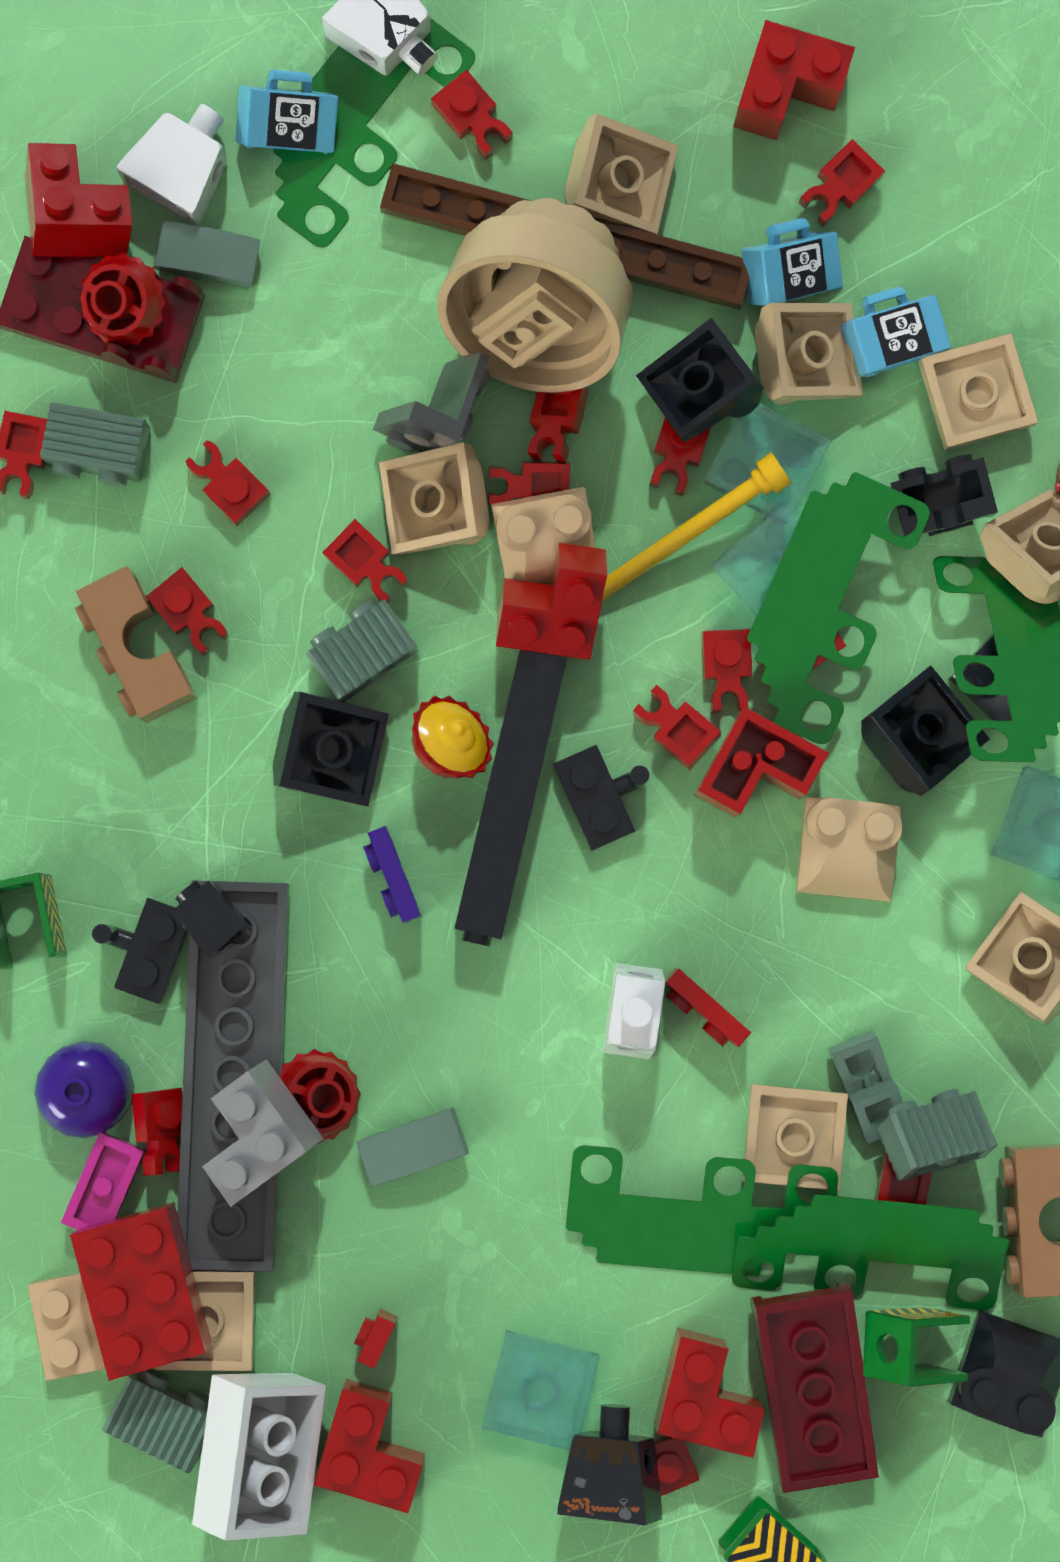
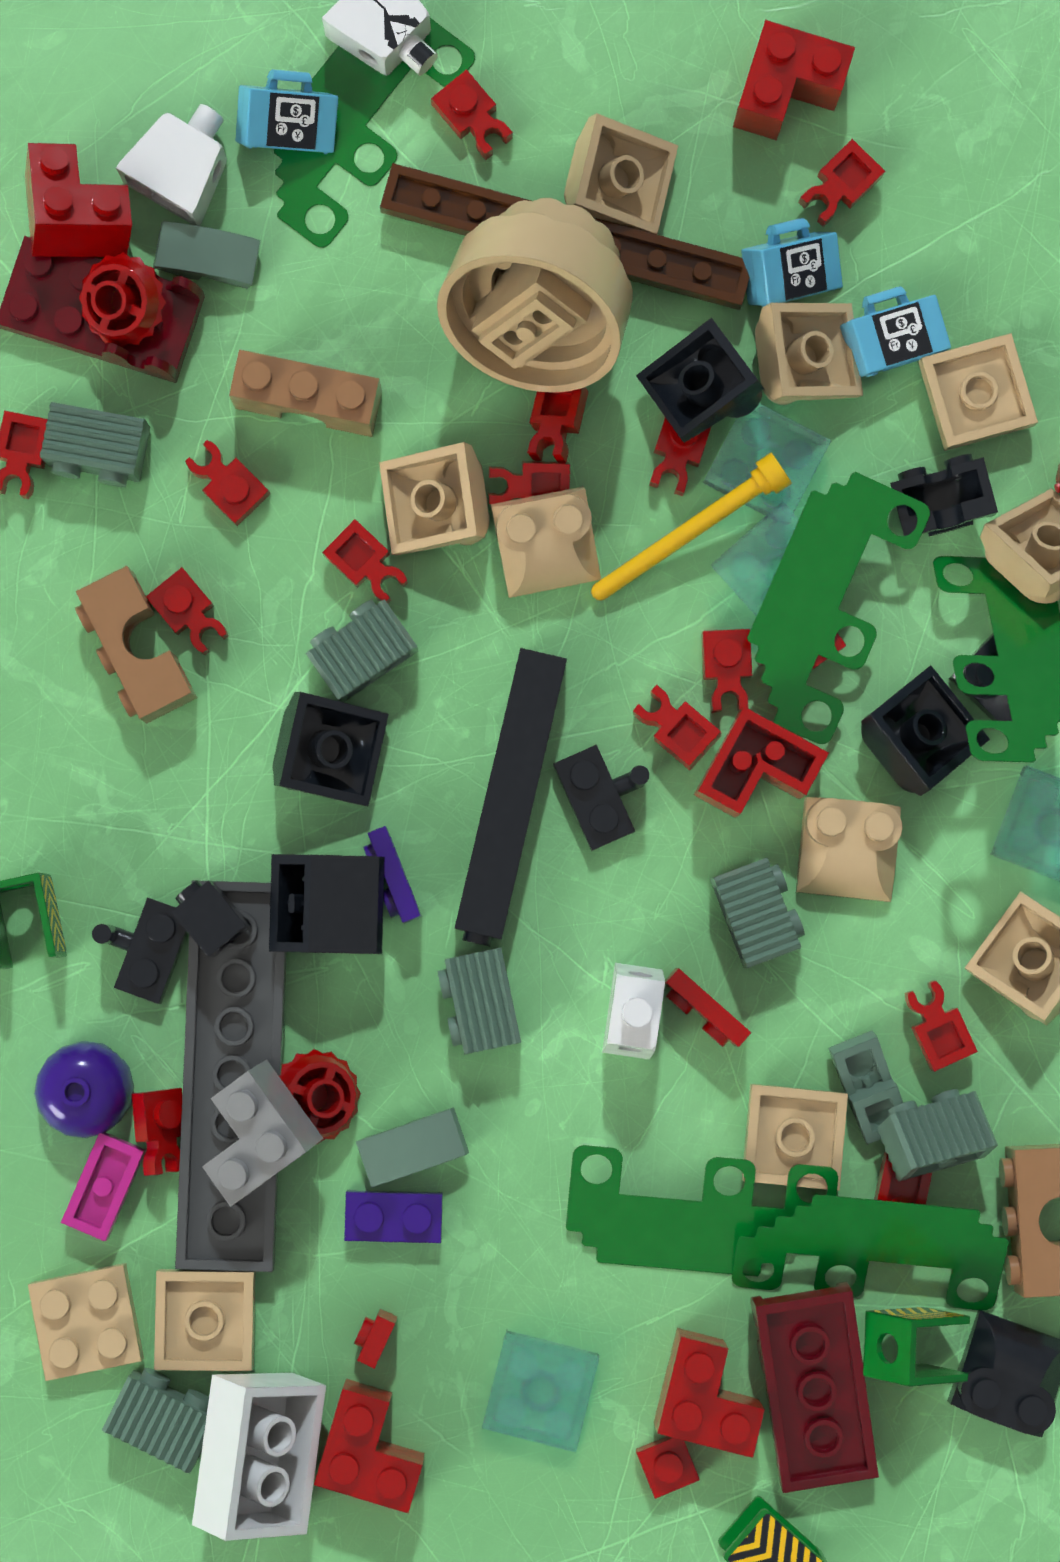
(141, 1291): red brick -> none
(286, 386): none -> medium nougat arch
(326, 904): none -> black slope
(393, 1216): none -> dark purple plate
(448, 414): dark grey bracket -> none
(450, 738): yellow piece -> none
(481, 1001): none -> sand green brick
(555, 616): red brick -> none
(612, 1473): black torso -> none
(757, 912): none -> sand green brick
(941, 1034): none -> red plate

